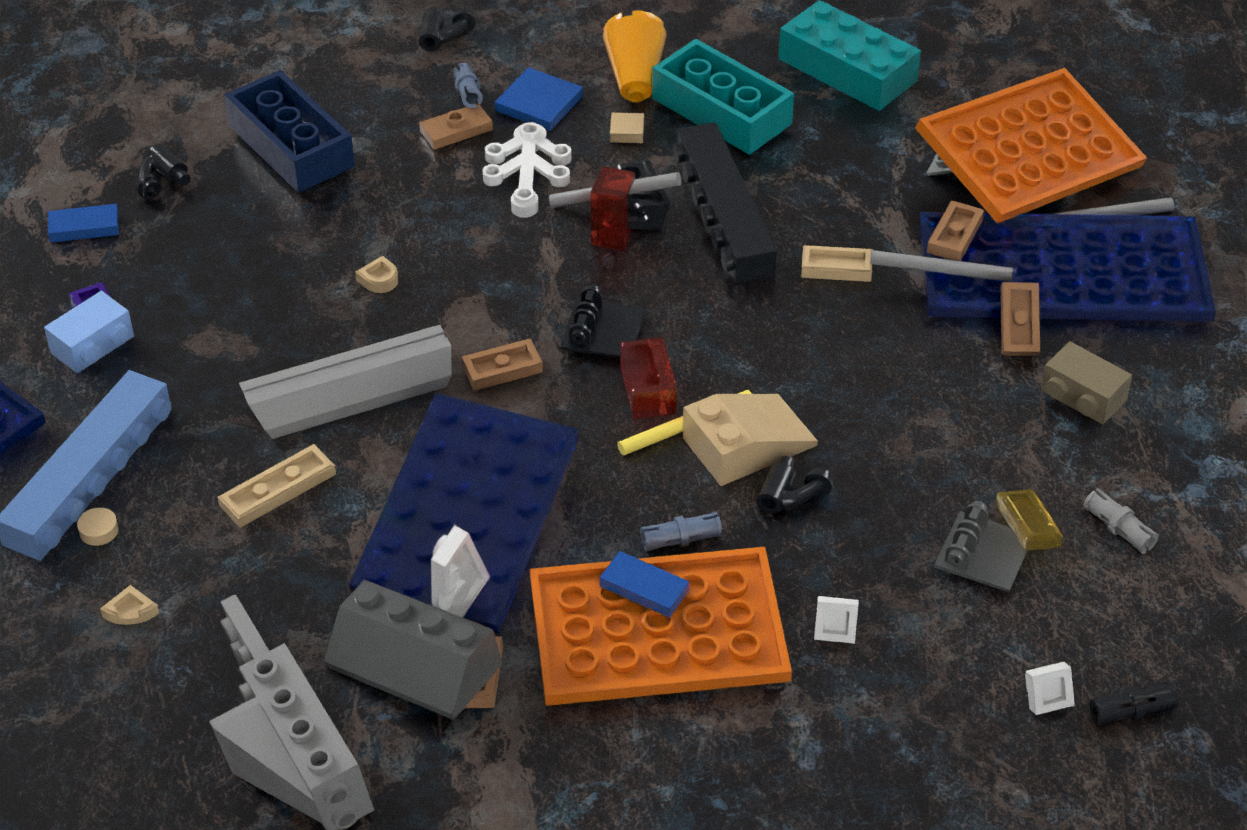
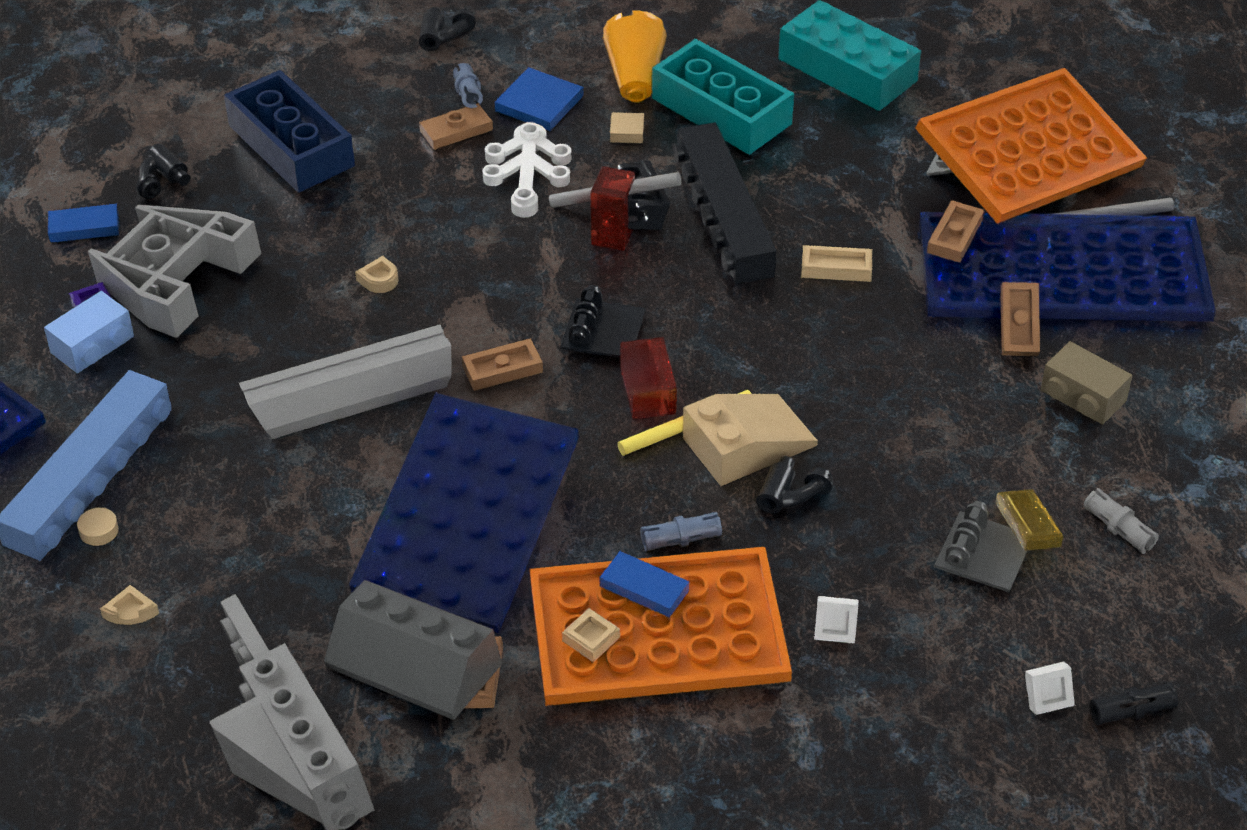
(161, 251): none -> light grey wedge
(276, 485): tan tile -> none
(456, 572): white wing -> none
(591, 635): none -> tan tile
(941, 266): light grey bar -> none

